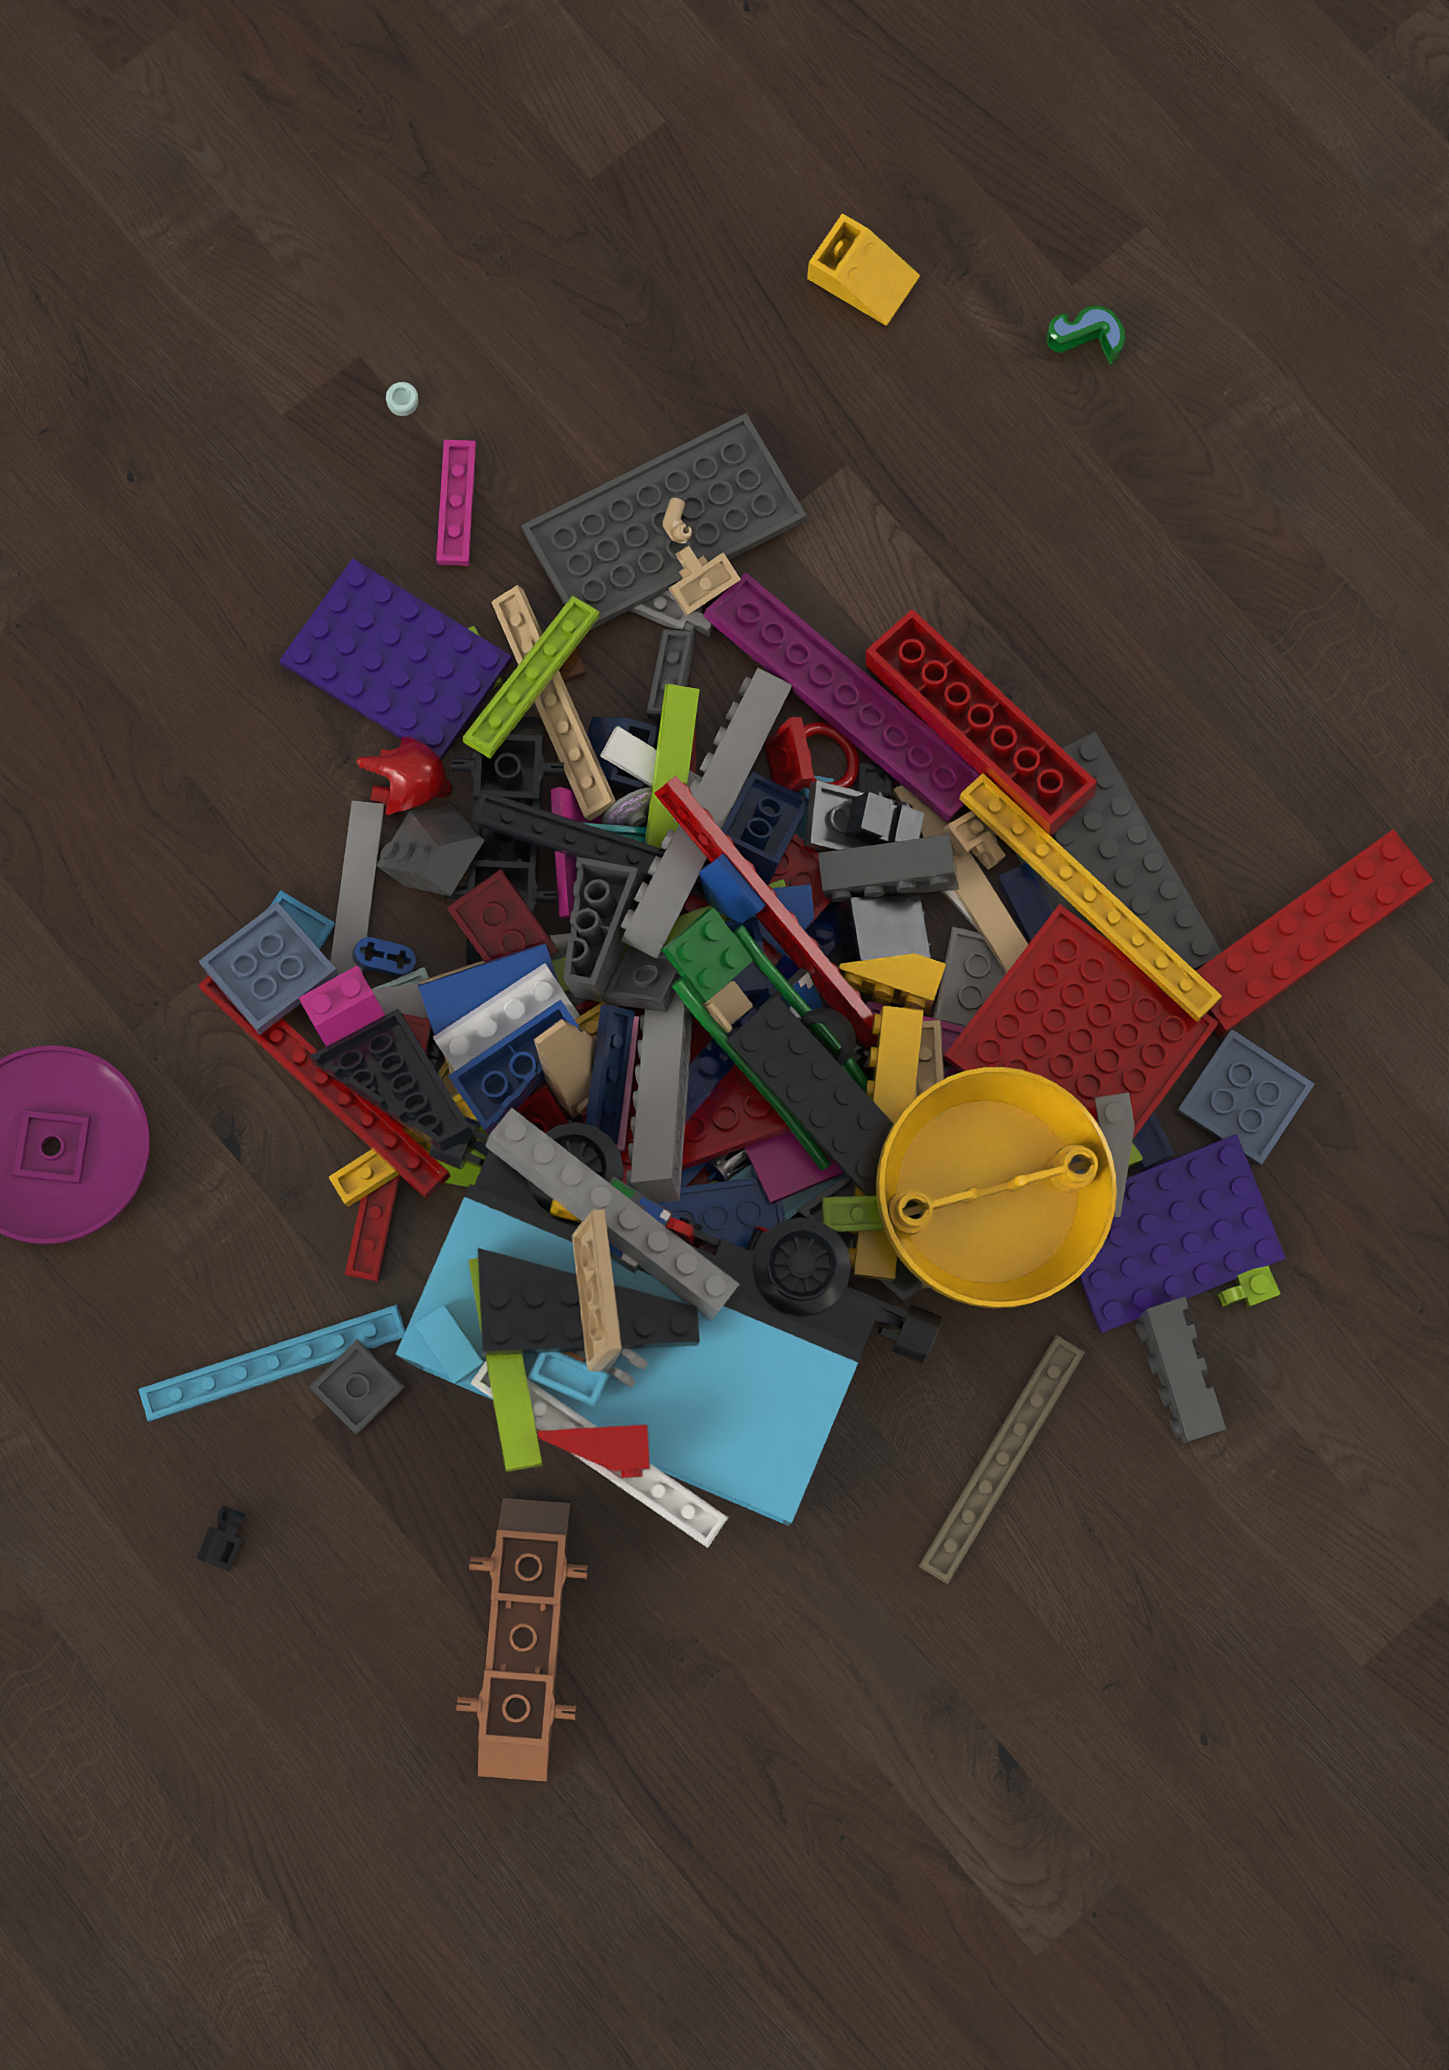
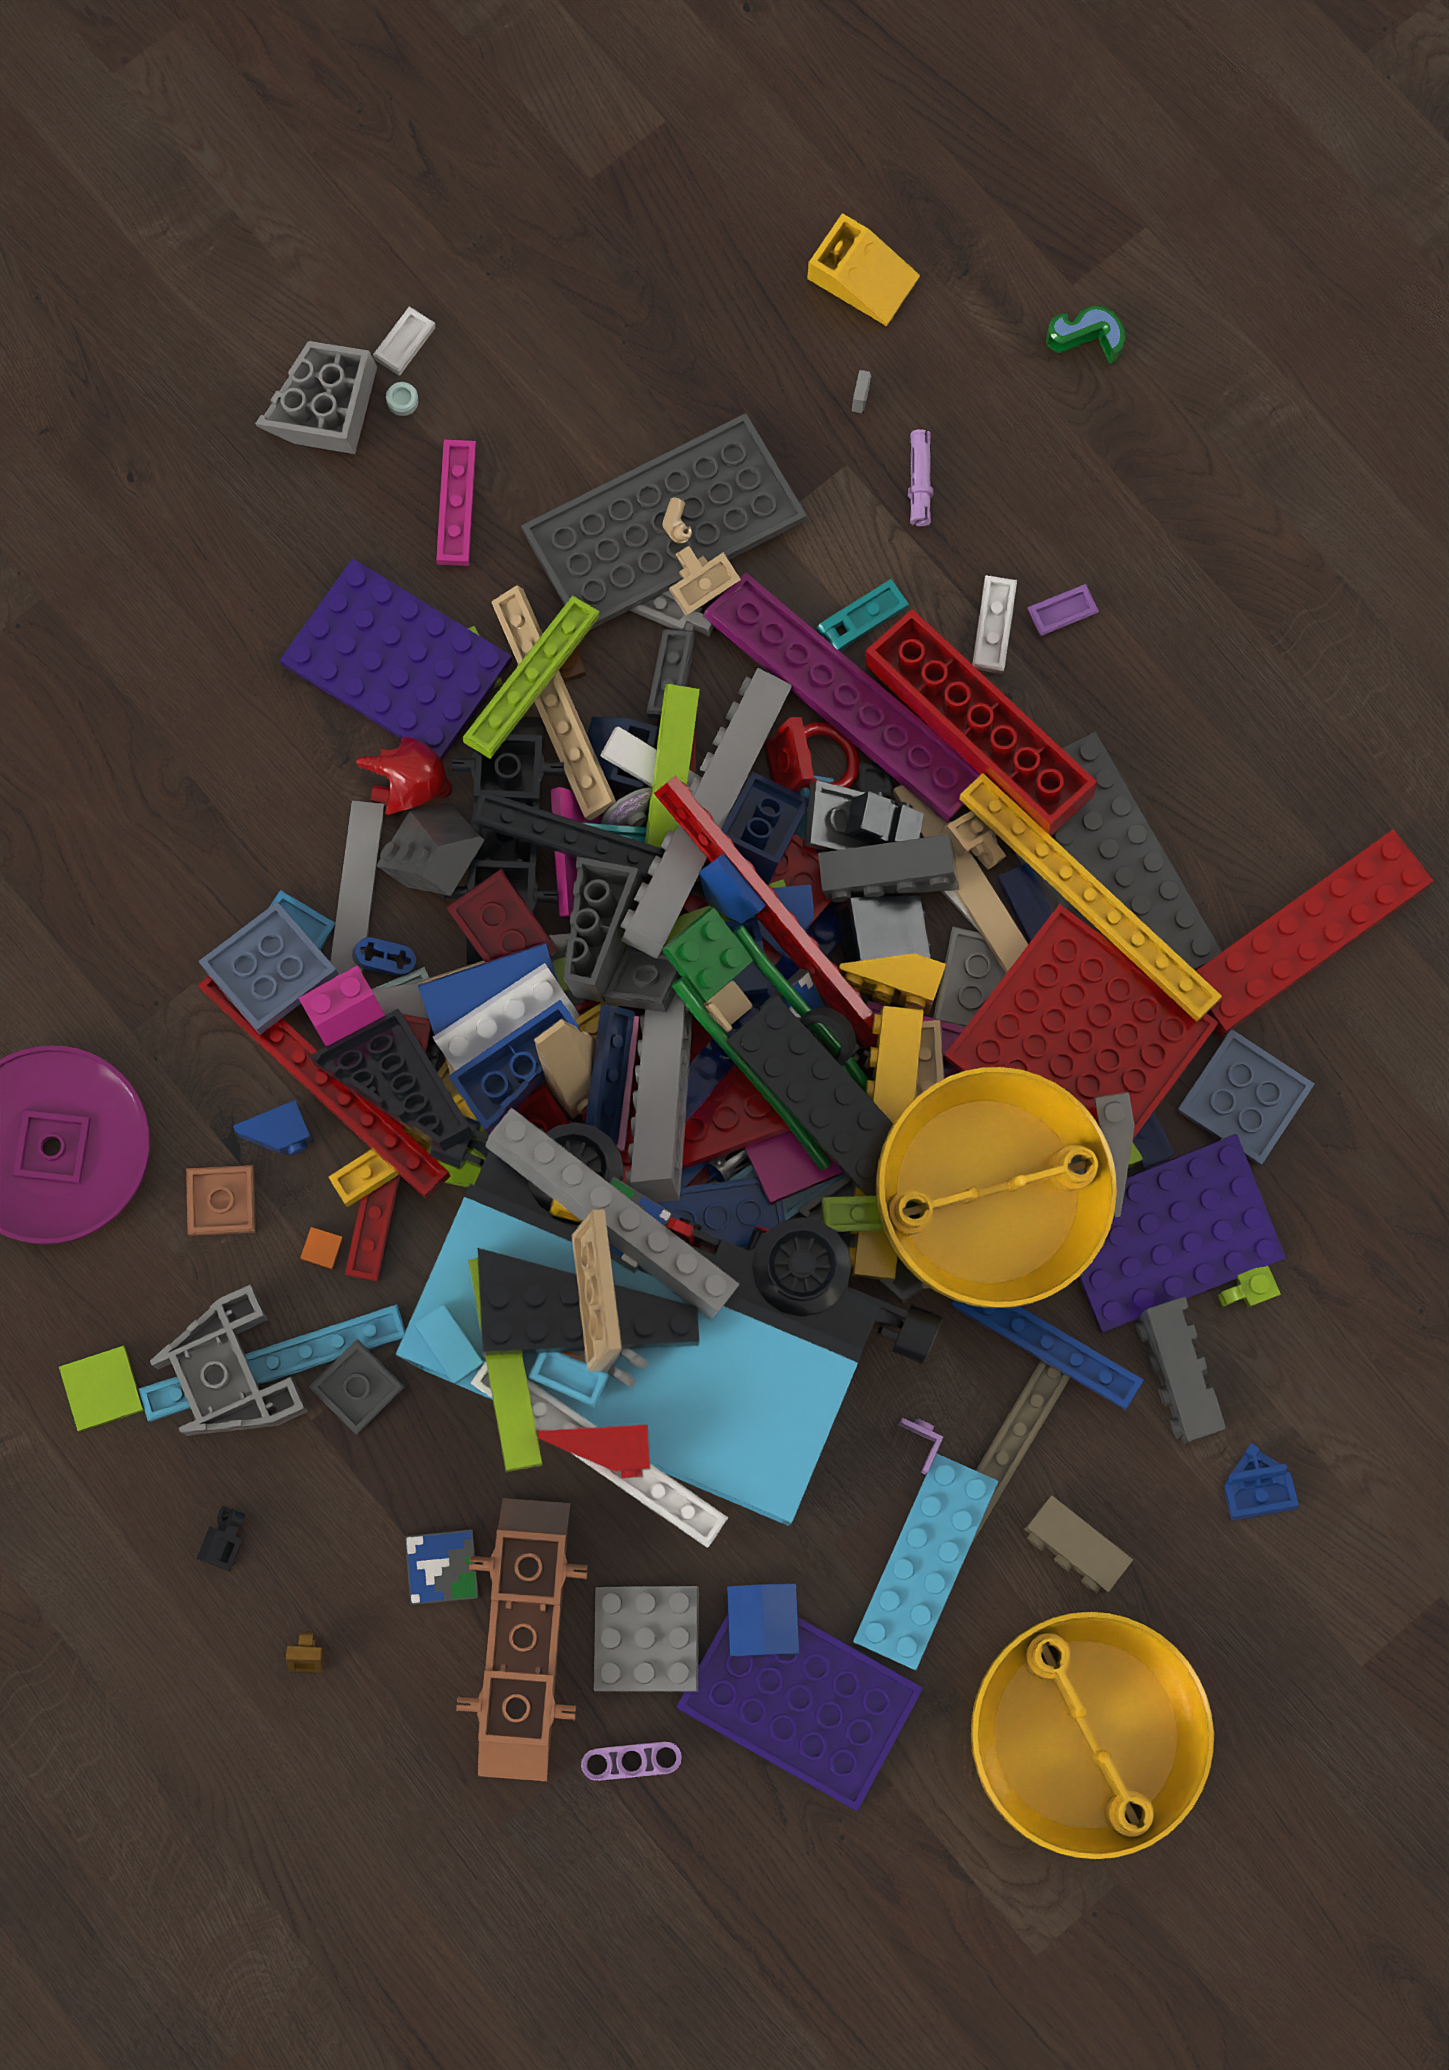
(101, 1388): none -> lime tile
(219, 1375): none -> light grey wedge
(221, 1200): none -> nougat tile
(278, 1130): none -> blue slope
(305, 1656): none -> pearl gold tile
(321, 1248): none -> orange tile
(323, 398): none -> light grey wedge
(404, 341): none -> white tile
(440, 1567): none -> tile
(614, 1761): none -> lavender beam
(646, 1639): none -> light grey plate
(763, 1619): none -> blue slope
(810, 1712): none -> dark purple plate
(861, 391): none -> light grey tile
(864, 615): none -> teal plate
(920, 489): none -> lavender pin
(925, 1430): none -> lavender bracket
(925, 1561): none -> medium azure plate
(994, 624): none -> white tile
(1058, 1351): none -> blue plate
(1063, 610): none -> medium lavender tile
(1077, 1545): none -> dark tan brick
(1091, 1734): none -> yellow cylinder
(1259, 1487): none -> blue slope

